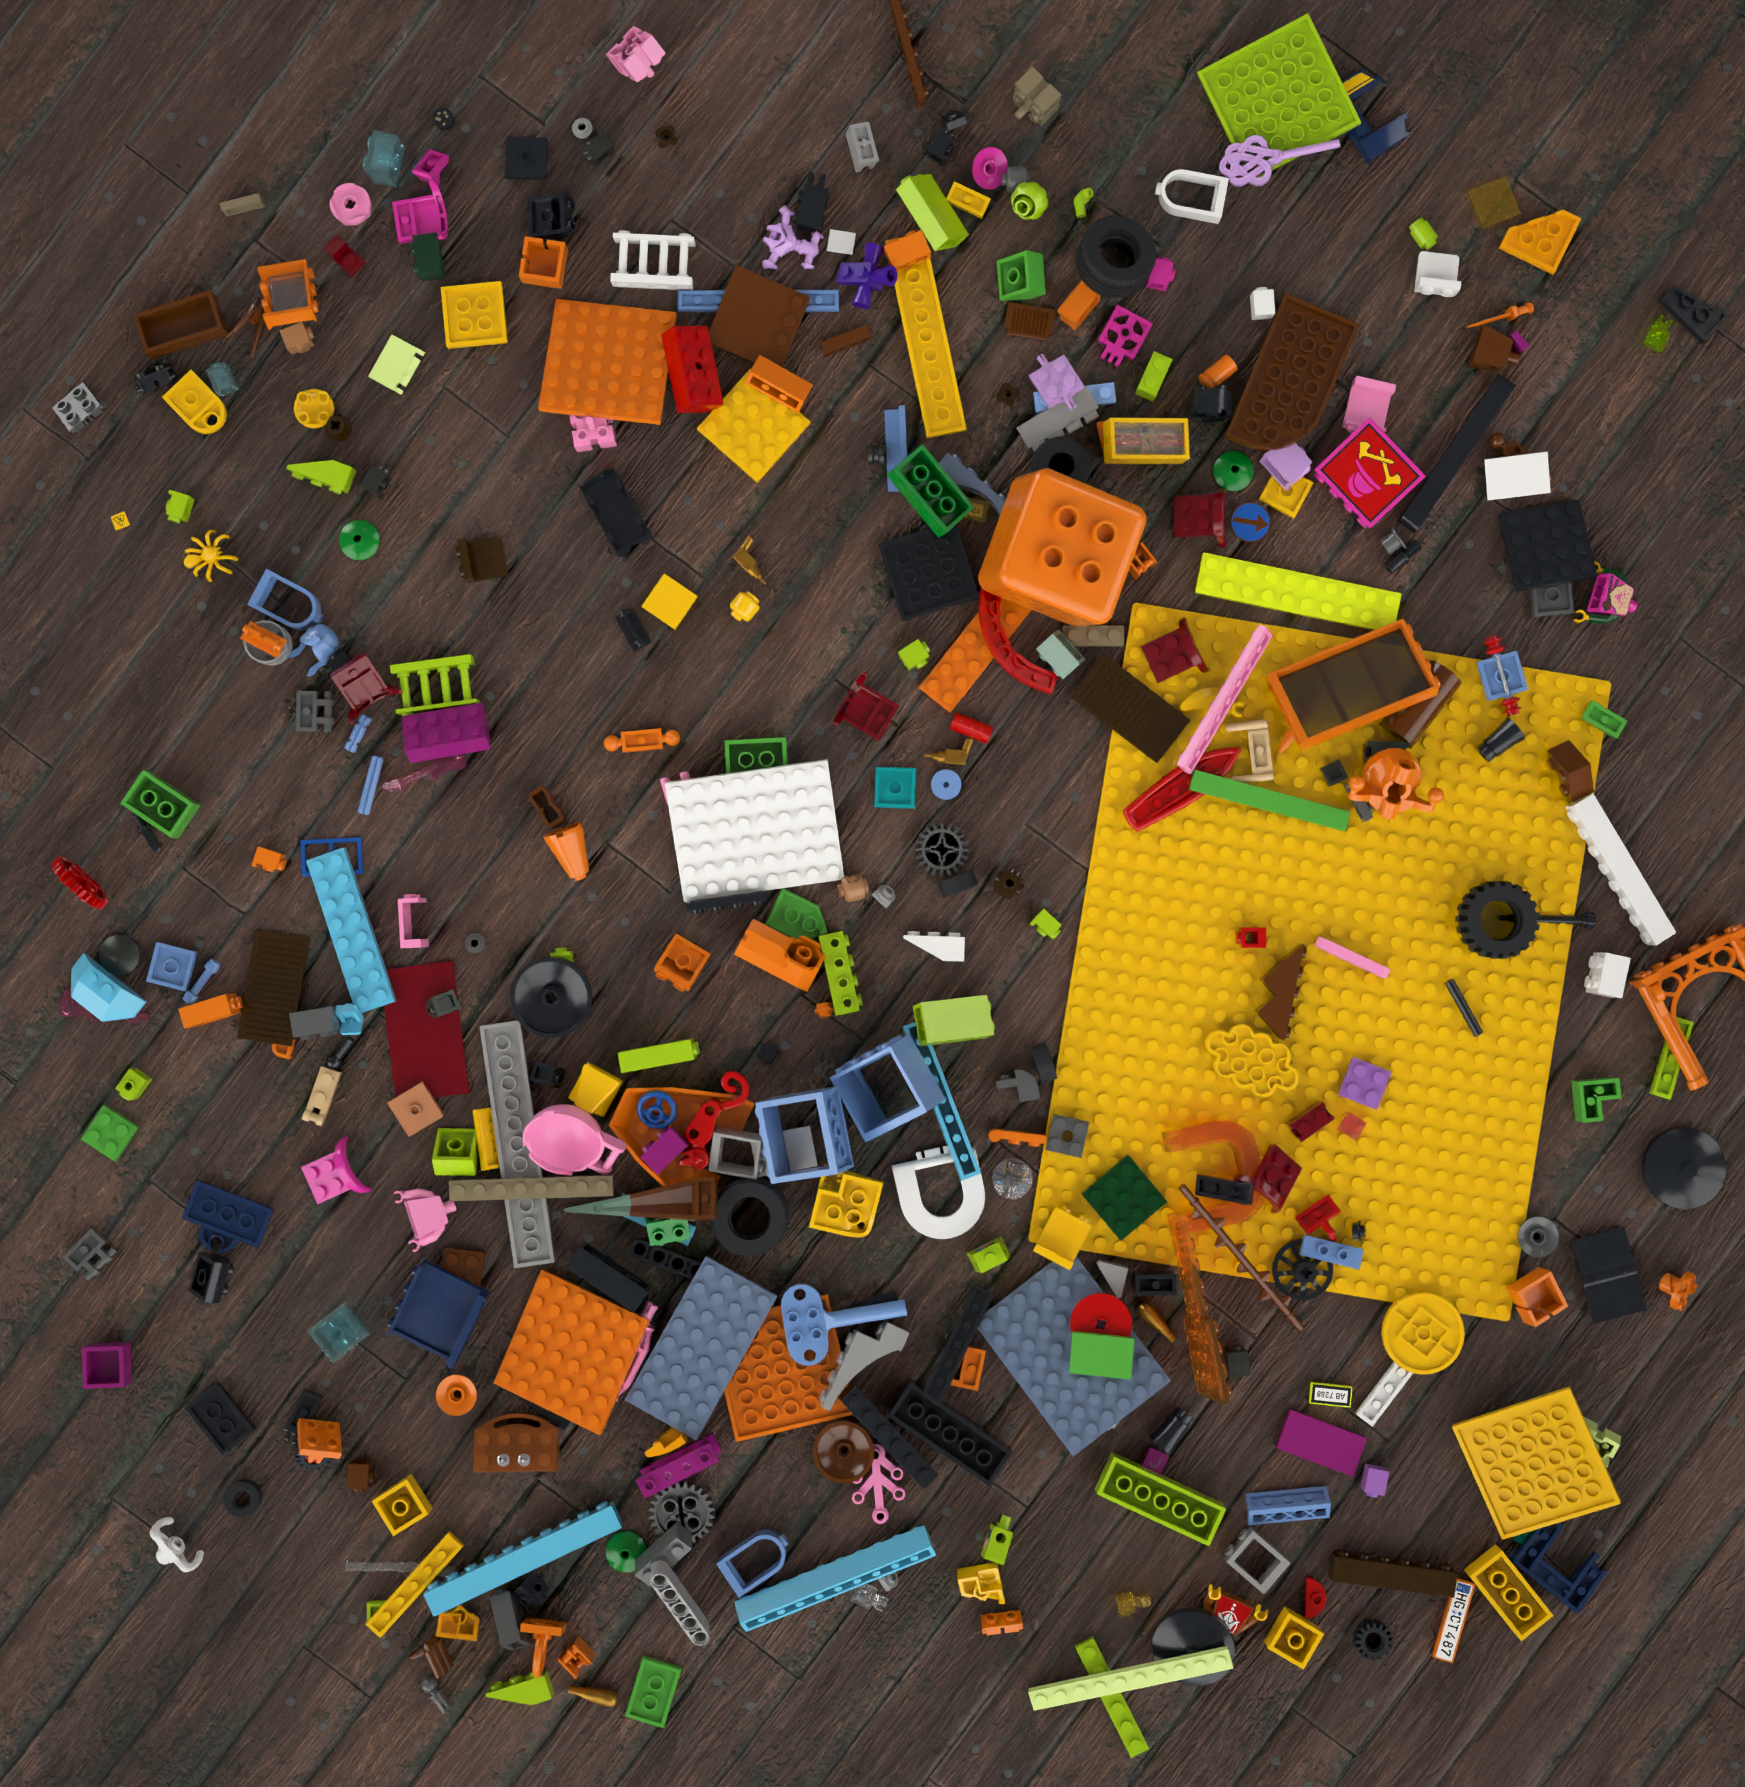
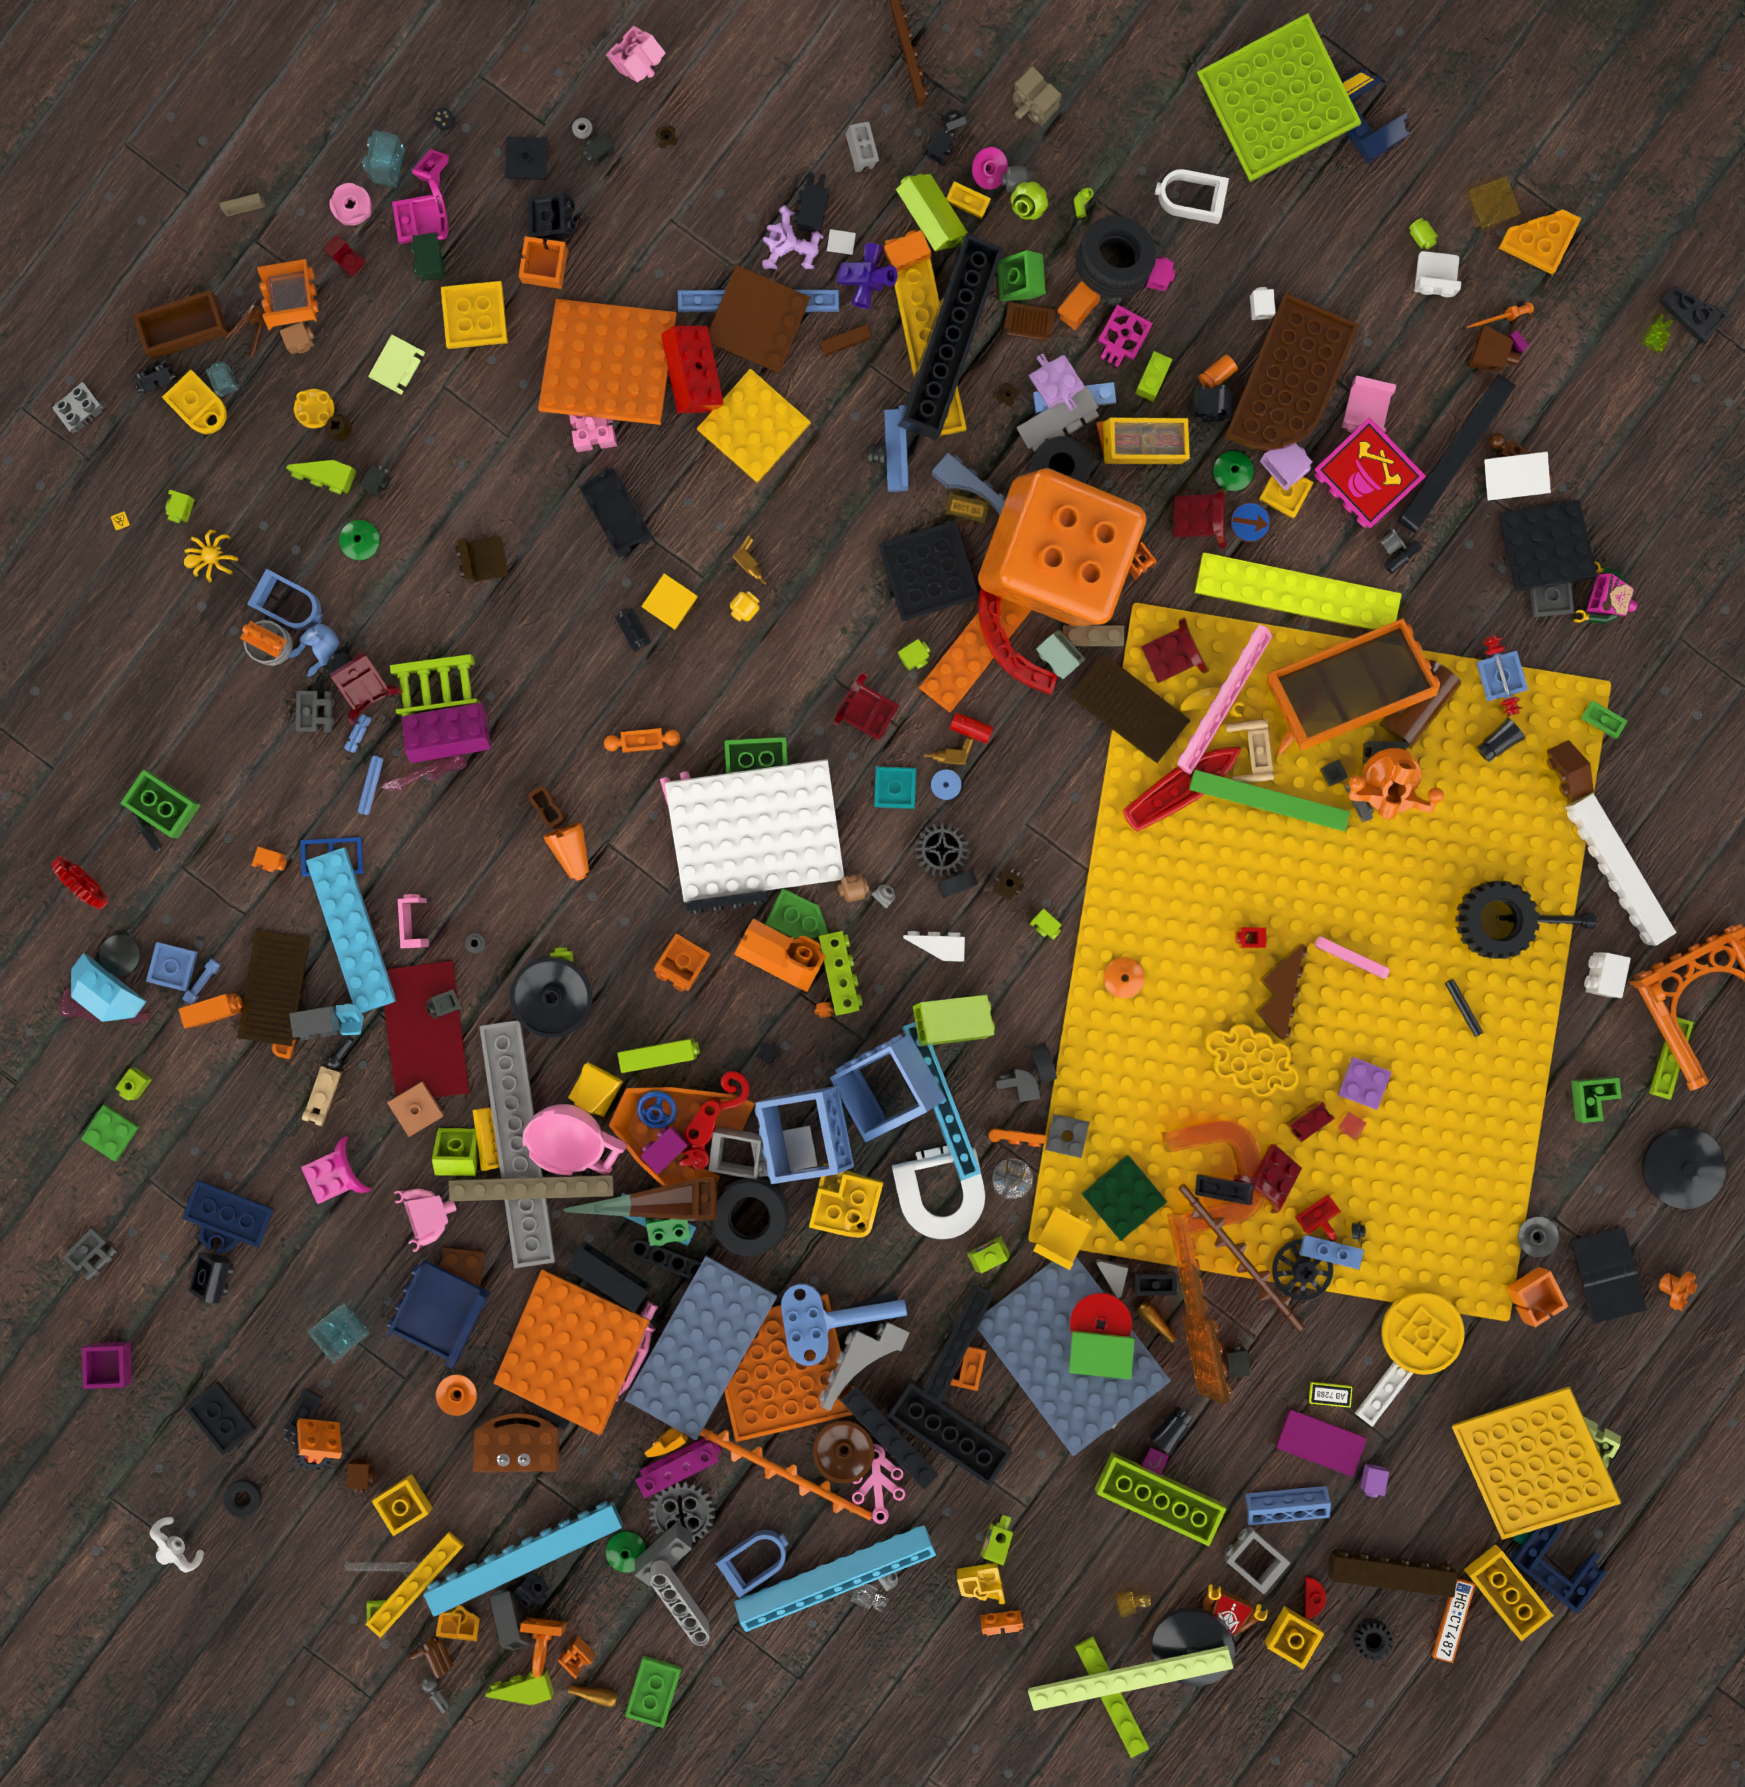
(547, 1074): black bracket -> none
(642, 278): white fence -> none
(778, 383): orange brick -> none
(790, 1473): none -> orange plant
(930, 491): green brick -> none
(950, 337): none -> black brick
(1113, 975): none -> orange dish
(1236, 153): lavender piece -> none

